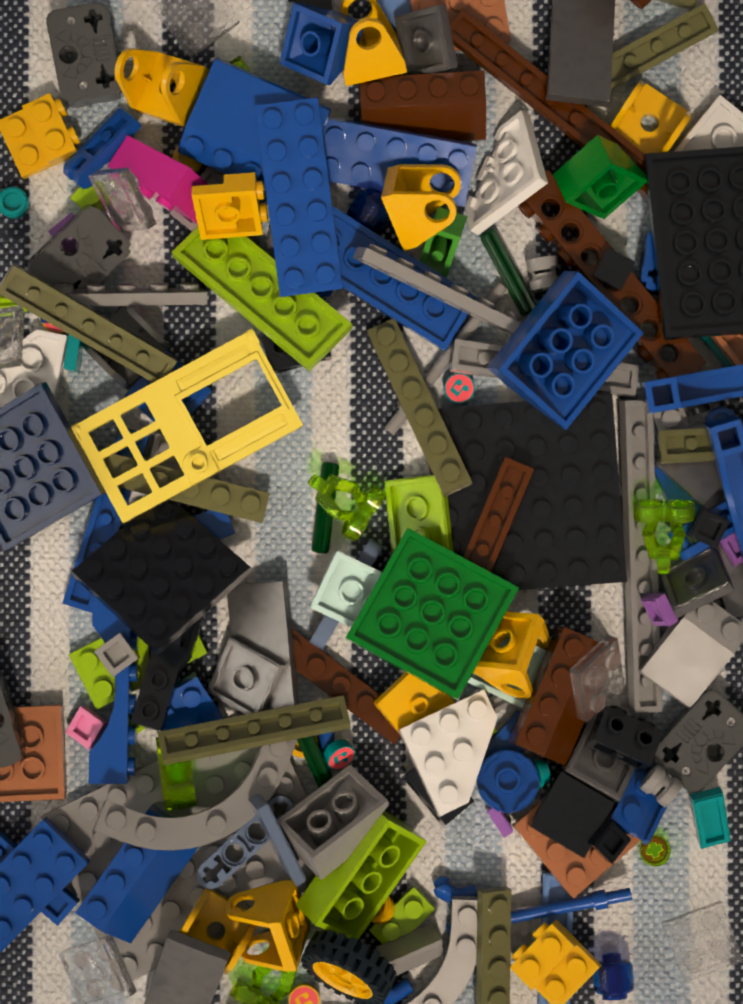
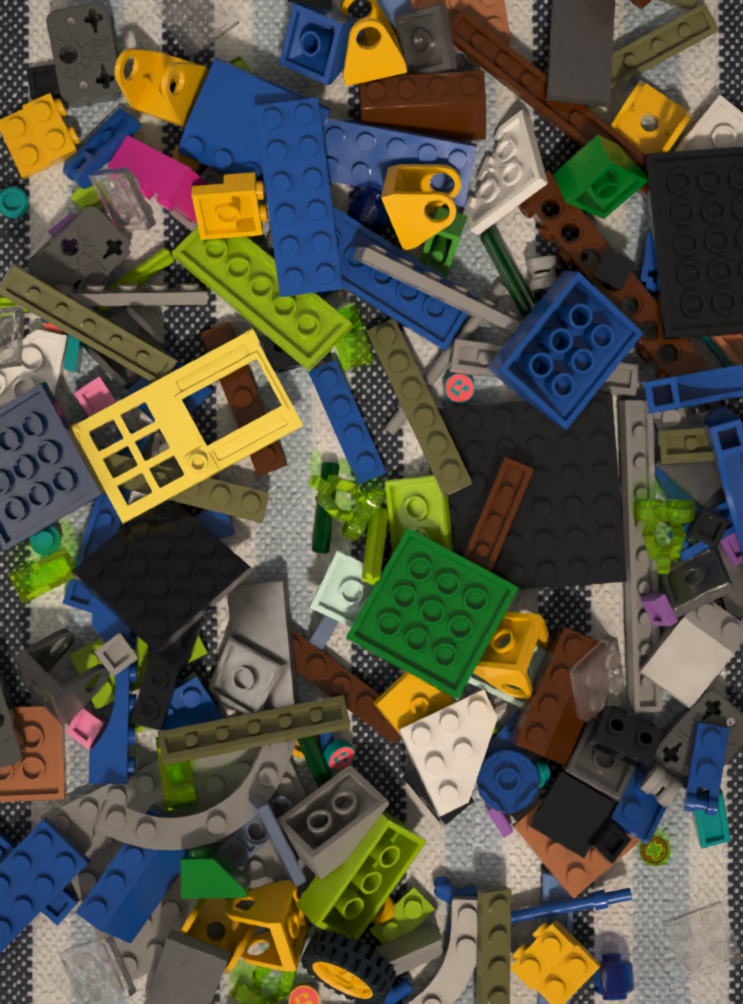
(42, 574): none -> clear neon green slope
(43, 81): none -> black tile
(46, 541): none -> plate
(59, 700): none -> dark grey hose
(95, 396): none -> bright pink plate
(143, 271): none -> lime axle
(211, 875): none -> green slope
(244, 401): none -> reddish brown plate
(347, 422): none -> blue plate
(353, 348): none -> clear neon green slope
(375, 546): none -> lime axle
(706, 768): none -> blue plate

